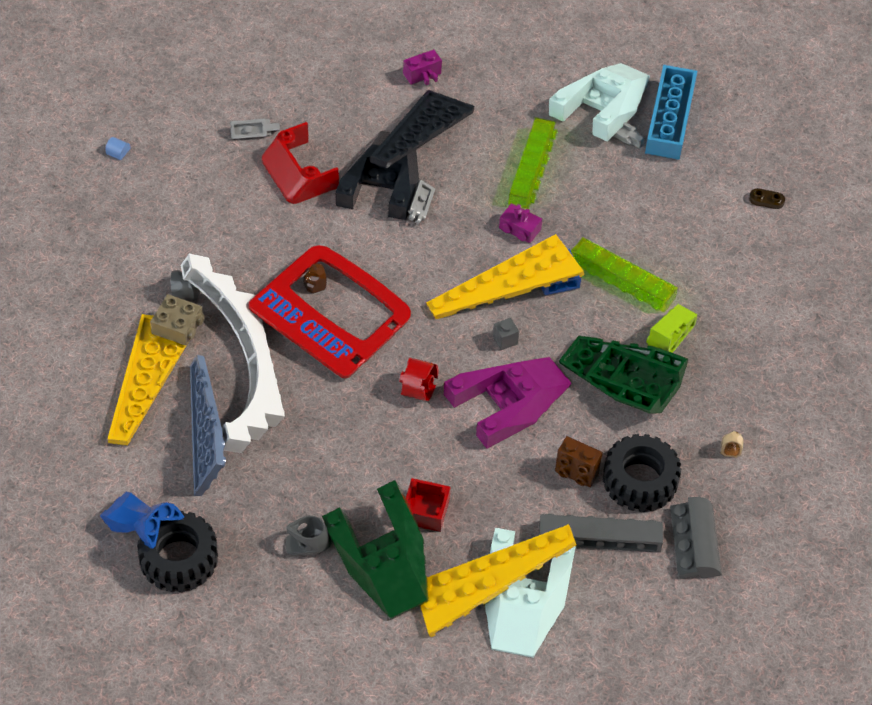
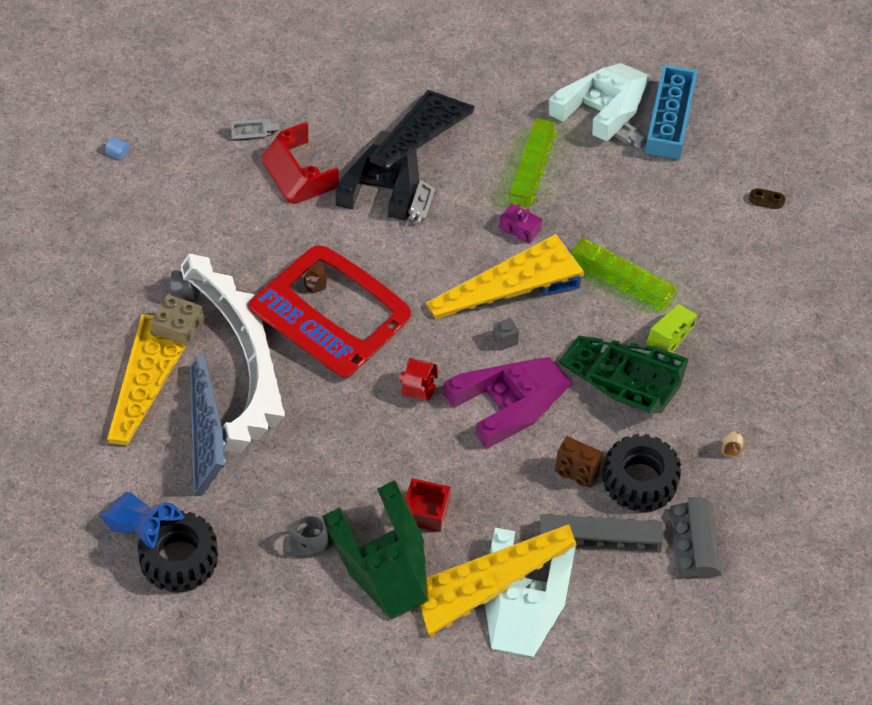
(422, 67): magenta brick -> none

